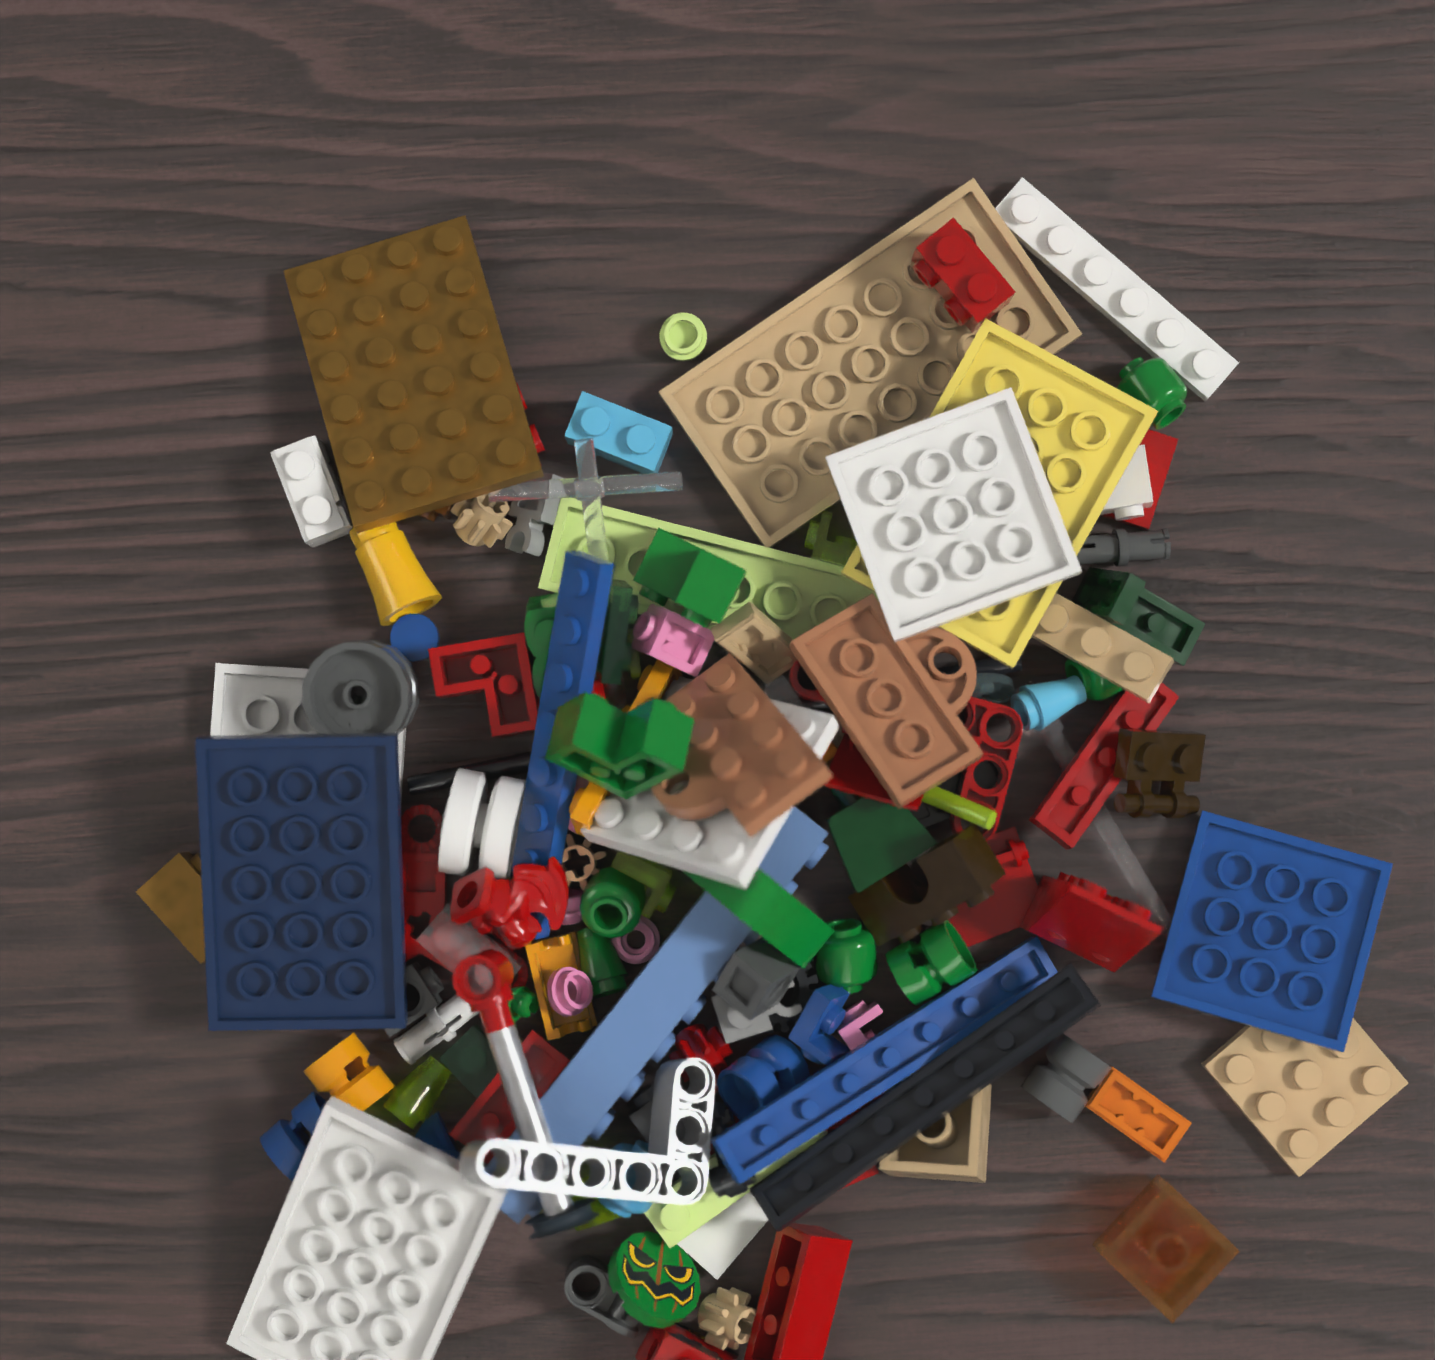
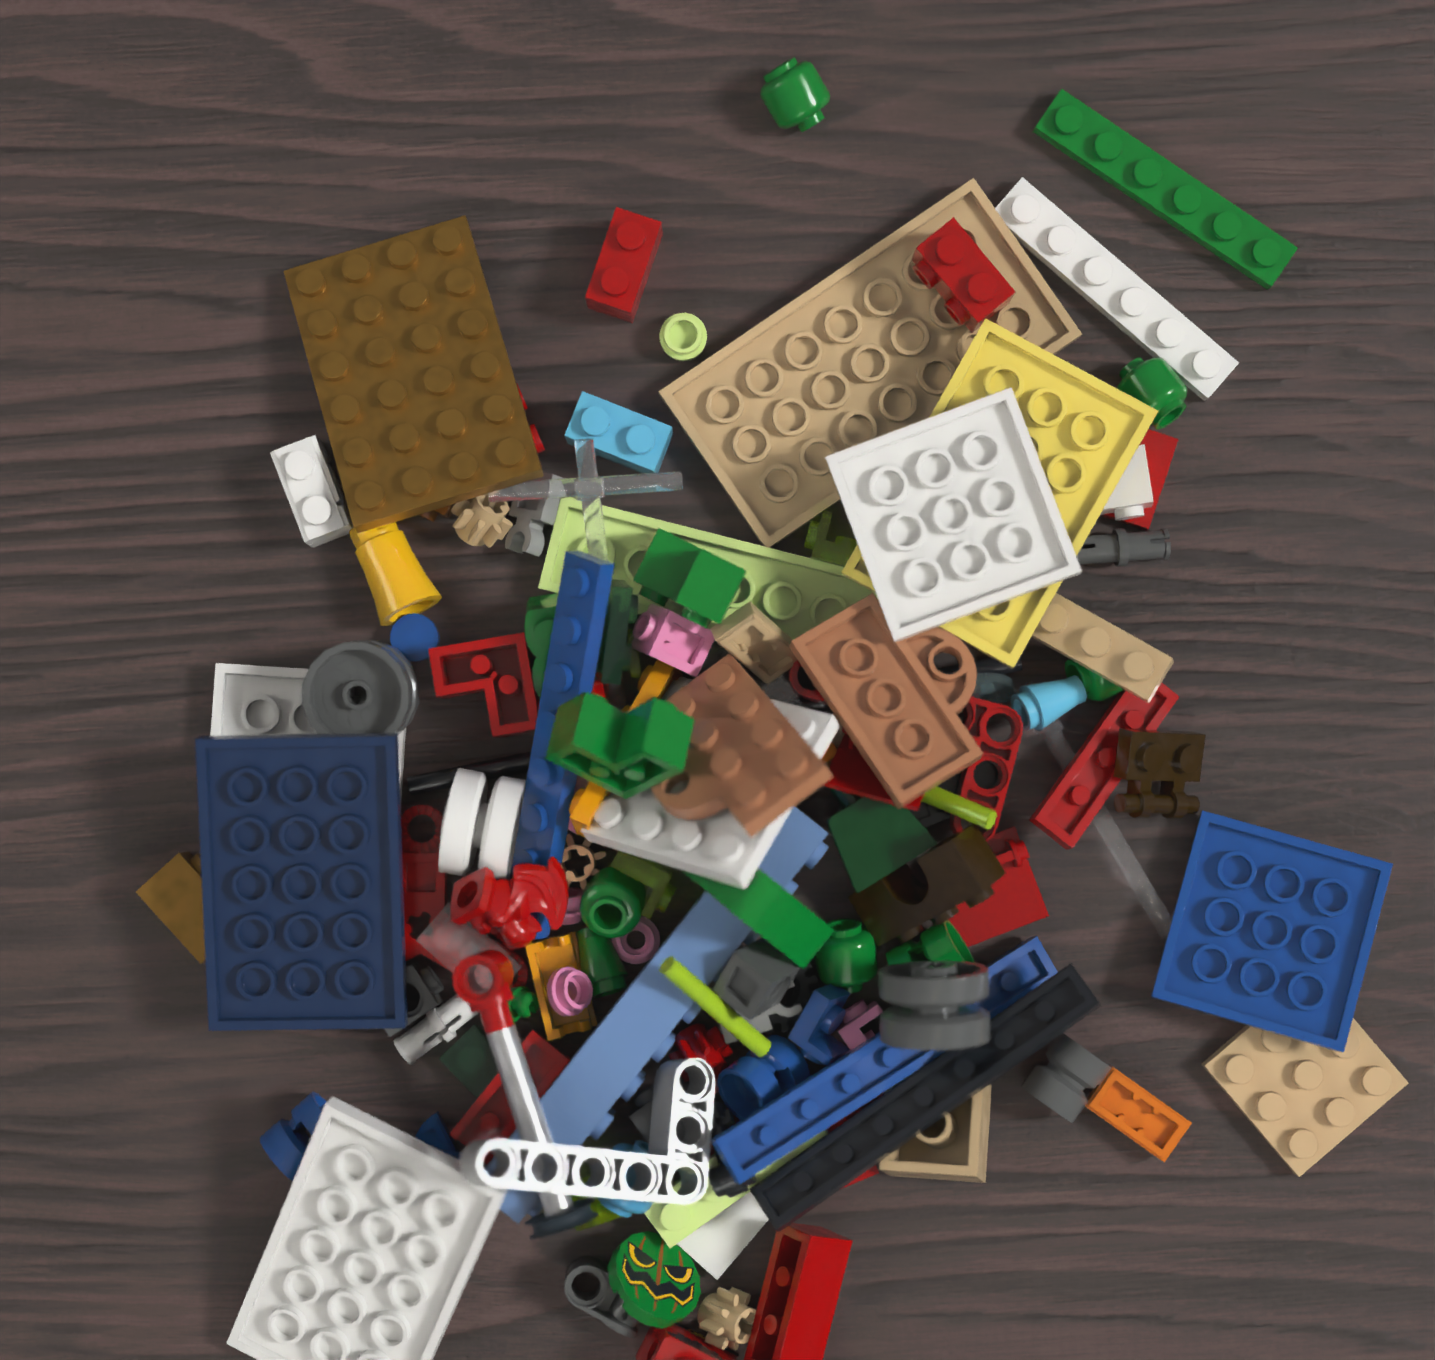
(344, 1060): light orange wheel -> none
(418, 1092): clear neon green cone -> none
(624, 264): none -> red brick
(715, 1006): none -> lime bar
(795, 94): none -> green head
(934, 1005): none -> dark grey wheel
(1089, 921): red slope -> none
(1129, 606): dark green bracket -> none
(1165, 189): none -> green plate
(1165, 1248): clear orange brick -> none

